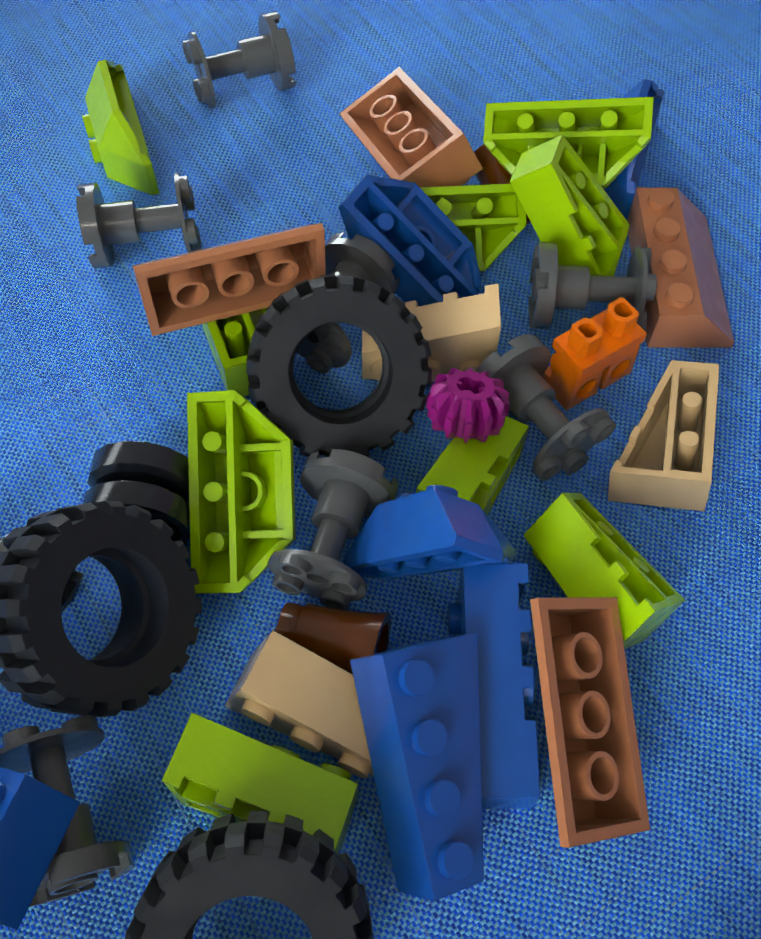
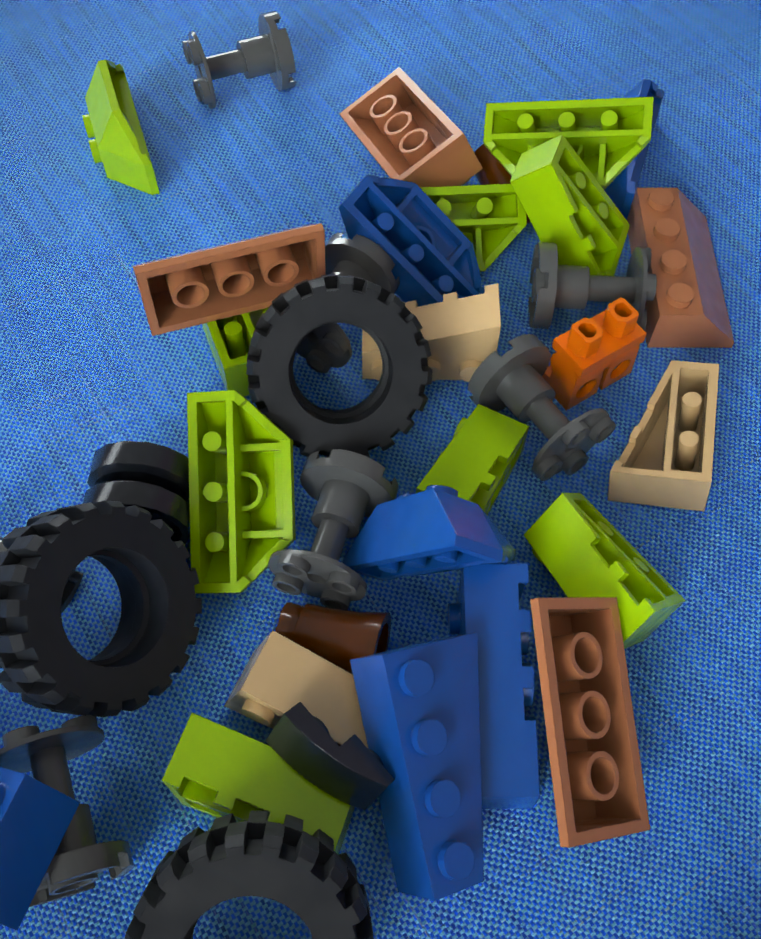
(123, 223): dark grey piece -> none
(345, 772): none -> black slope
(467, 405): magenta gear -> none

